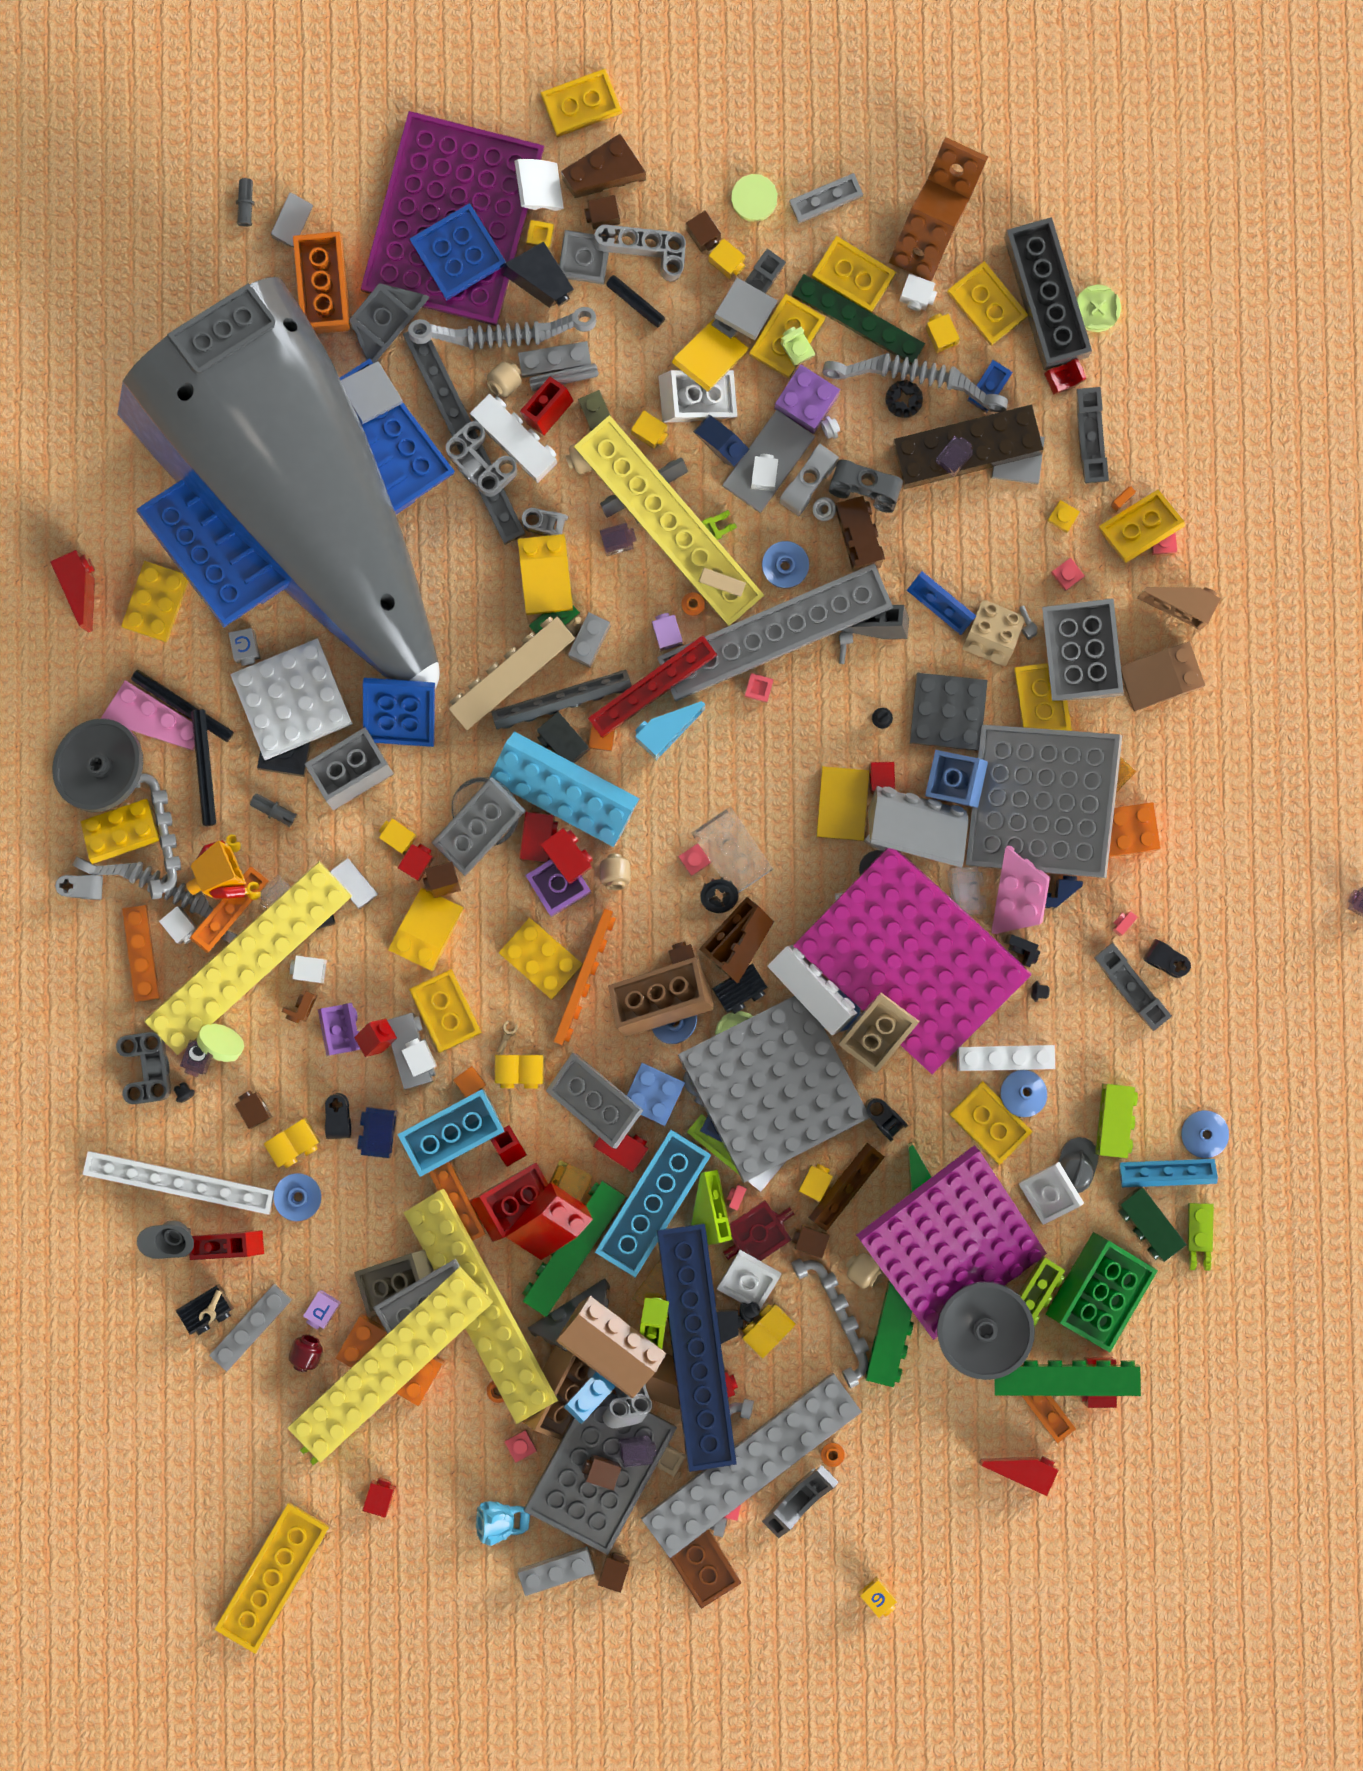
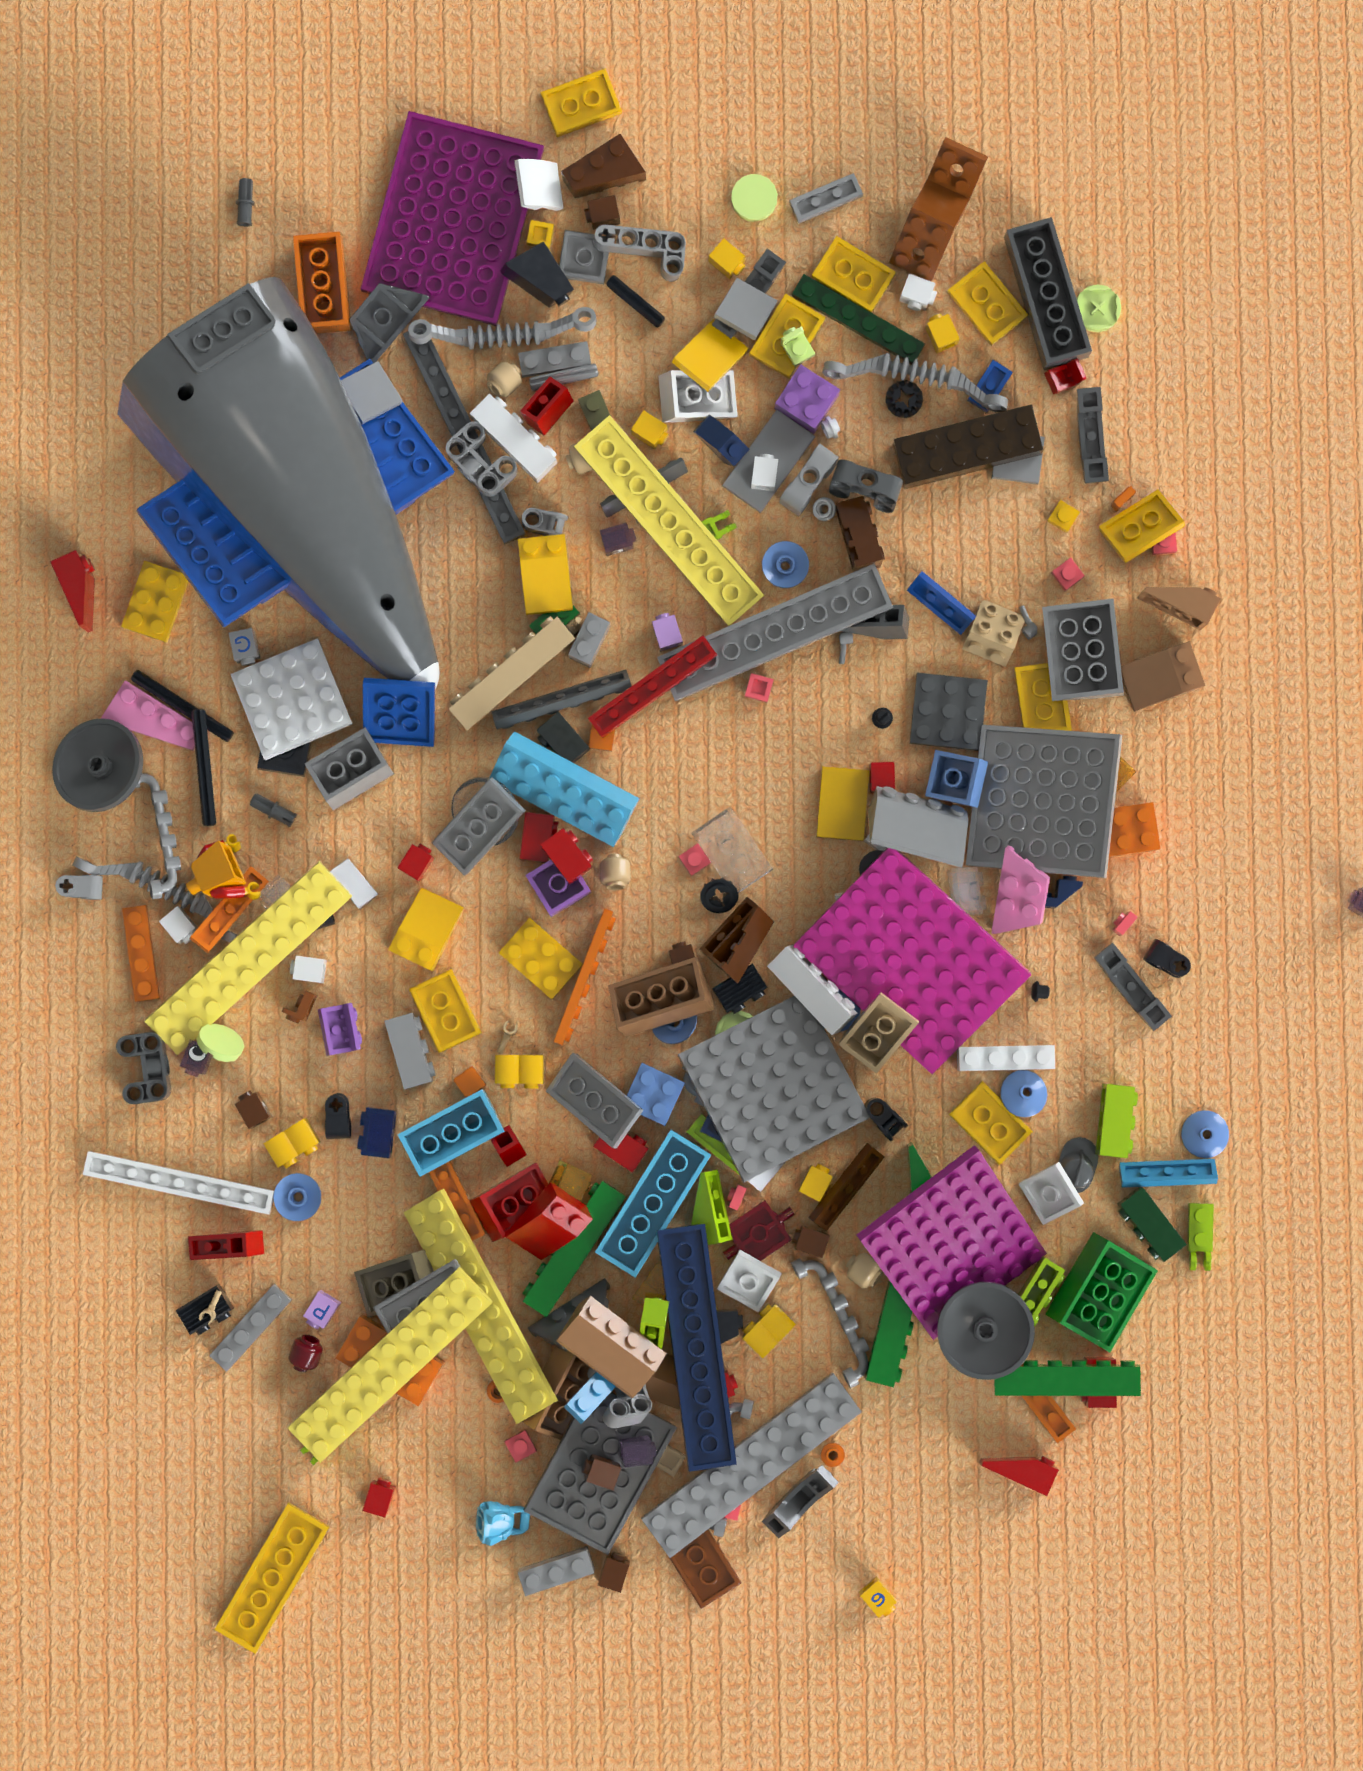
(119, 831): yellow plate -> none
(166, 1240): dark grey piece -> none
(183, 1093): black piece -> none
(291, 219): light grey slope -> none
(375, 1037): red brick -> none
(397, 836): yellow brick -> none
(418, 1057): white brick -> none
(441, 880): reddish brown brick -> none
(458, 251): blue plate -> none
(664, 730): medium azure slope -> none
(693, 611): orange plate -> none
(703, 231): reddish brown brick -> none
(722, 582): tan piece -> none
(749, 1311): black piece -> none
(955, 455): clear purple brick -> none
(1021, 945): black bracket -> none

